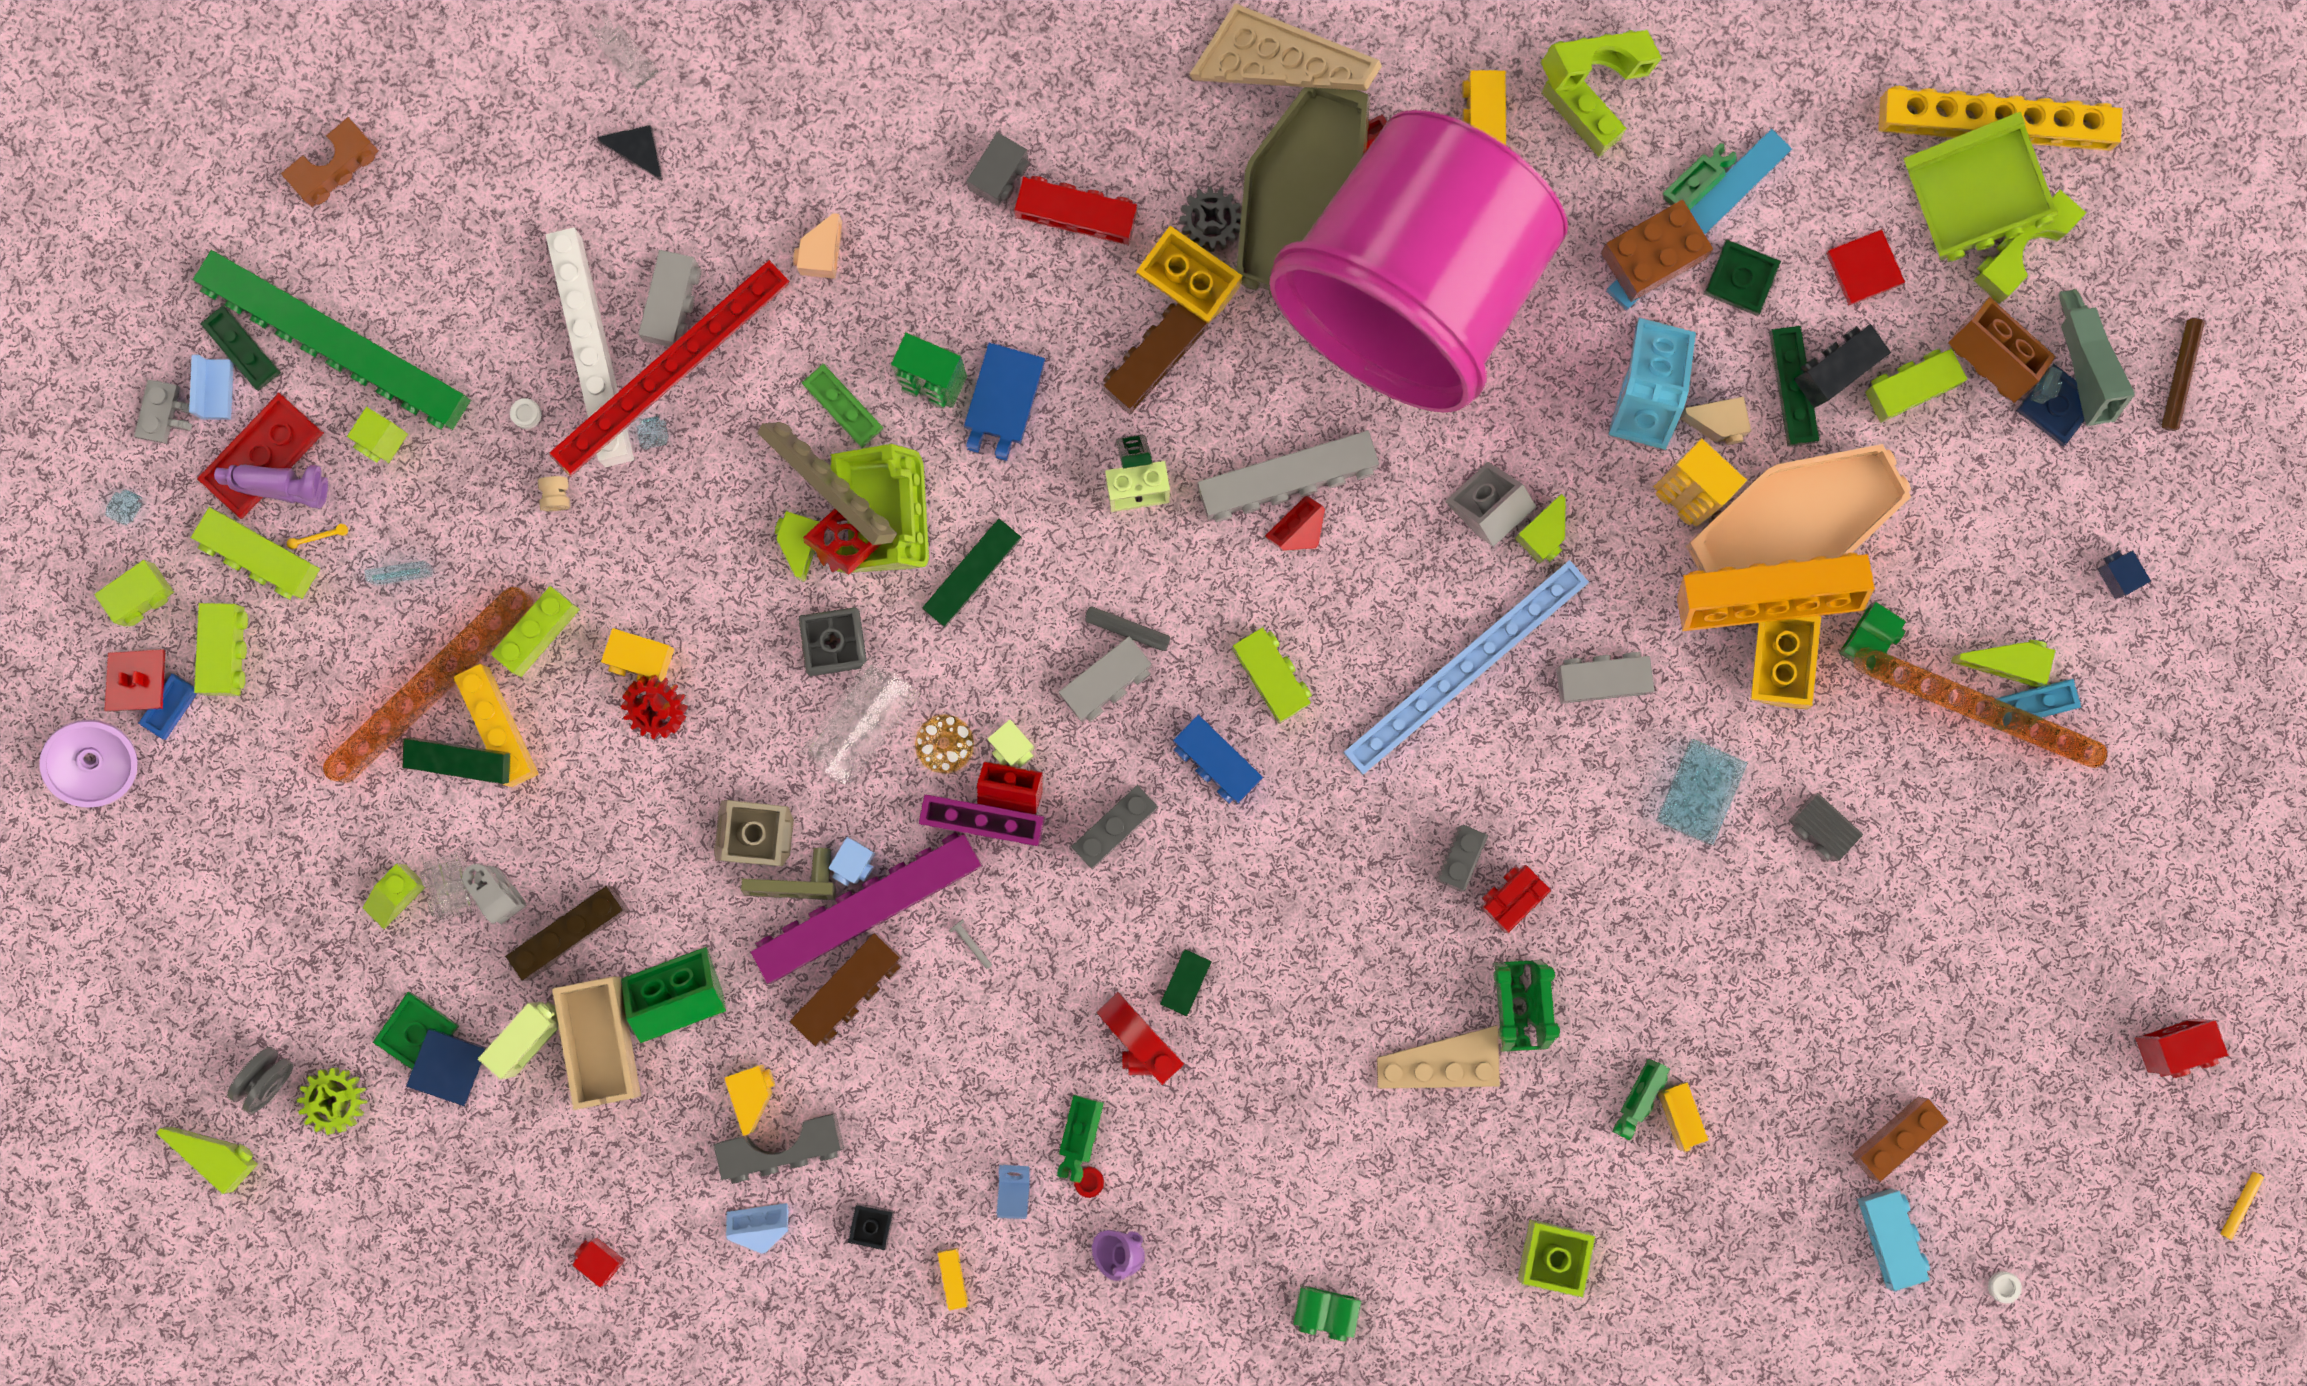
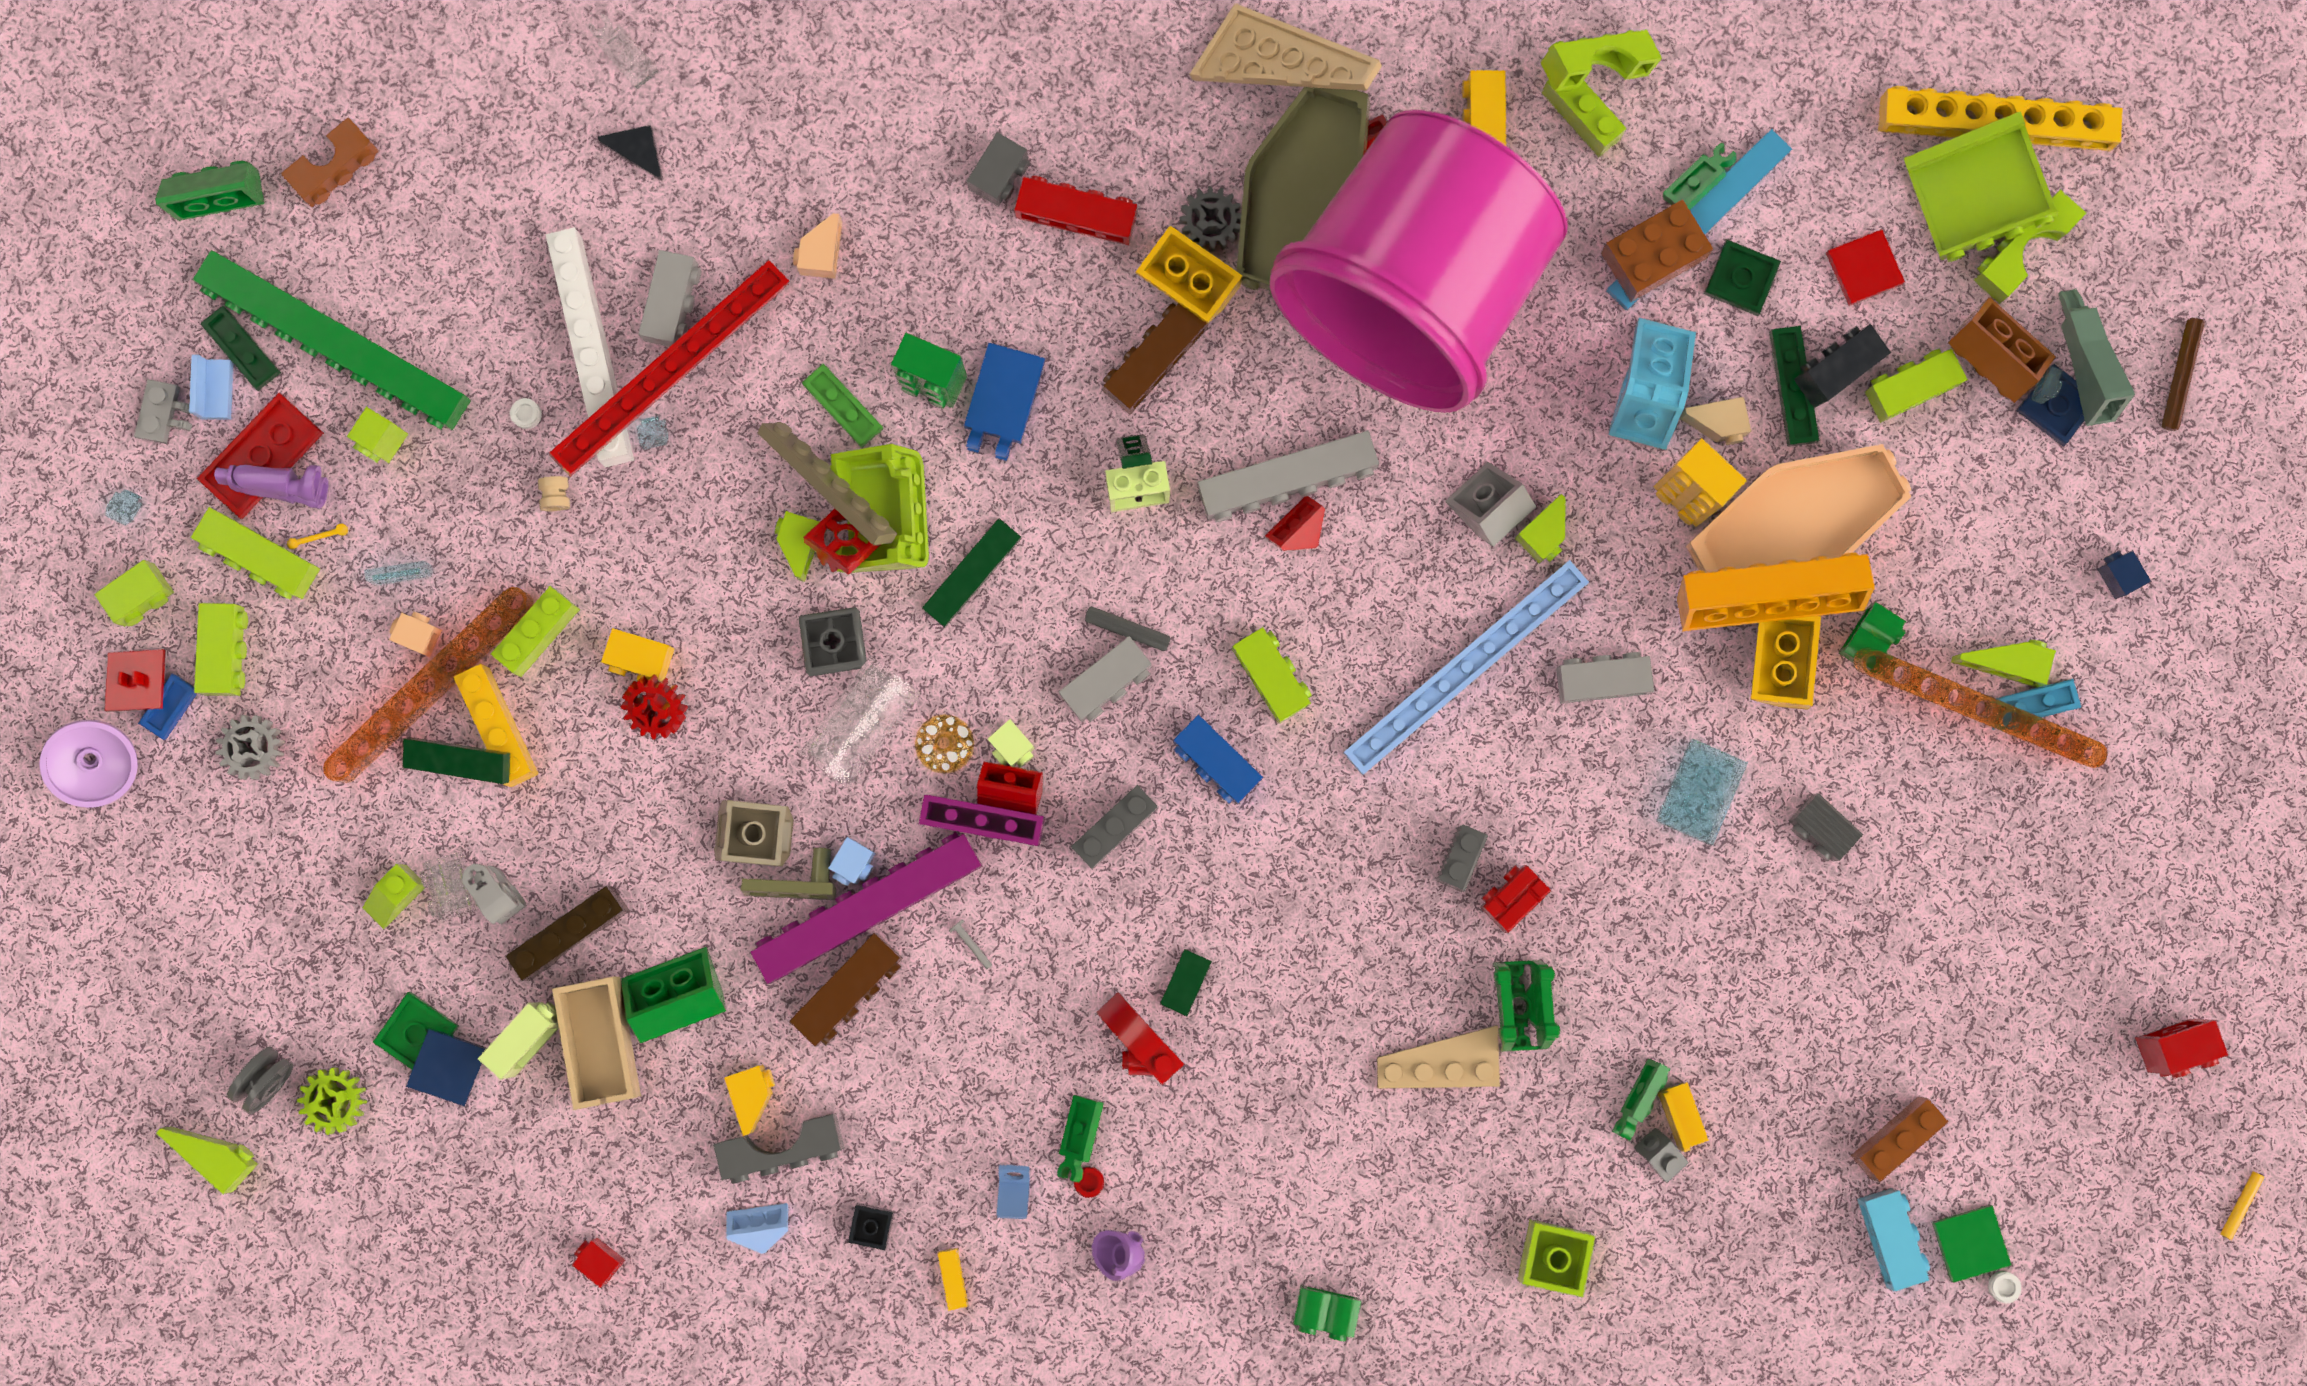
(210, 191): none -> green slope
(258, 739): none -> light grey gear
(415, 633): none -> light nougat brick
(1661, 1154): none -> dark grey bracket
(1971, 1243): none -> green tile

